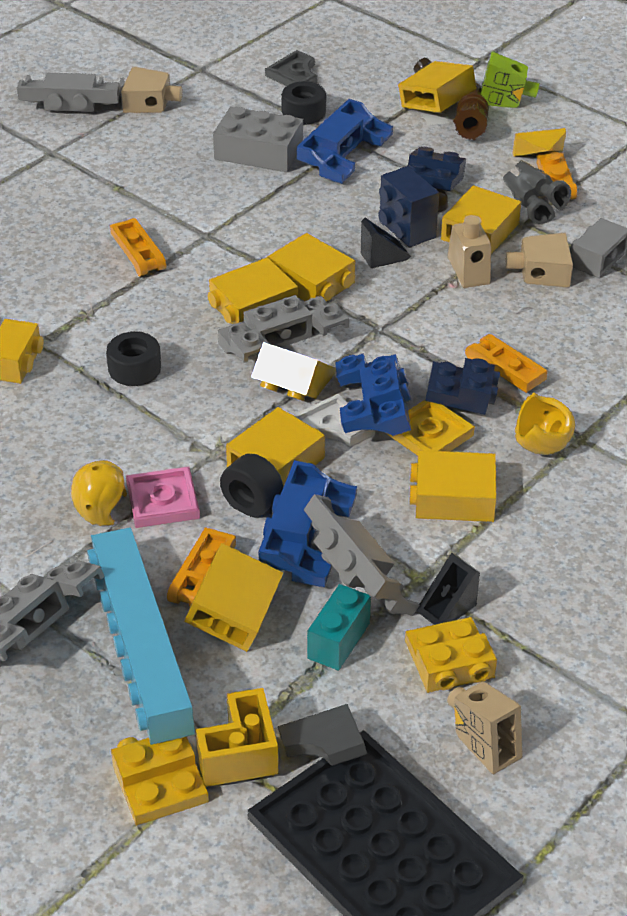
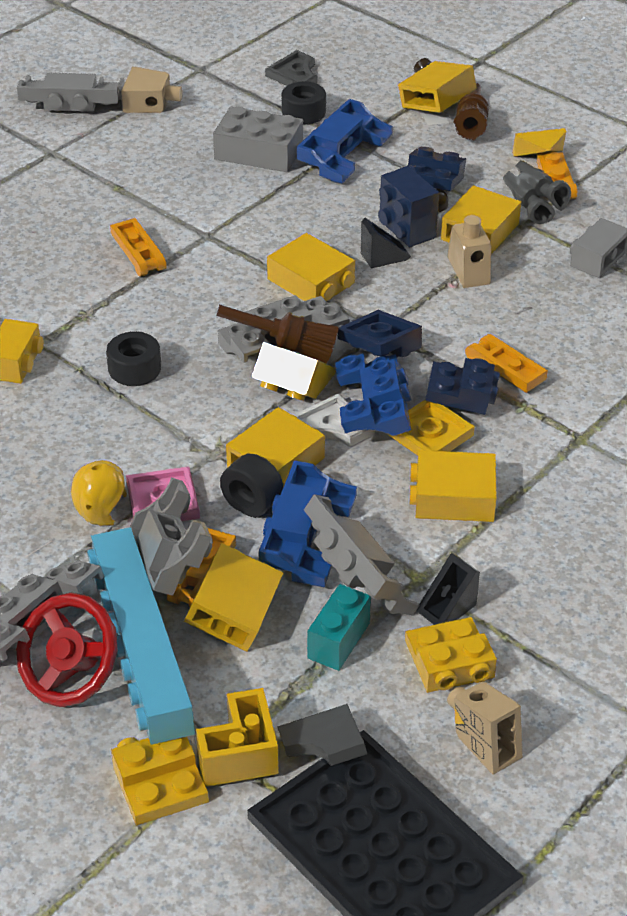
(68, 650): none -> red piece
(165, 543): none -> light grey bracket
(248, 289): yellow brick -> none
(291, 332): none -> reddish brown piece
(382, 334): none -> dark blue plate
(506, 82): lime torso -> none
(543, 260): tan torso -> none
(544, 425): yellow piece -> none

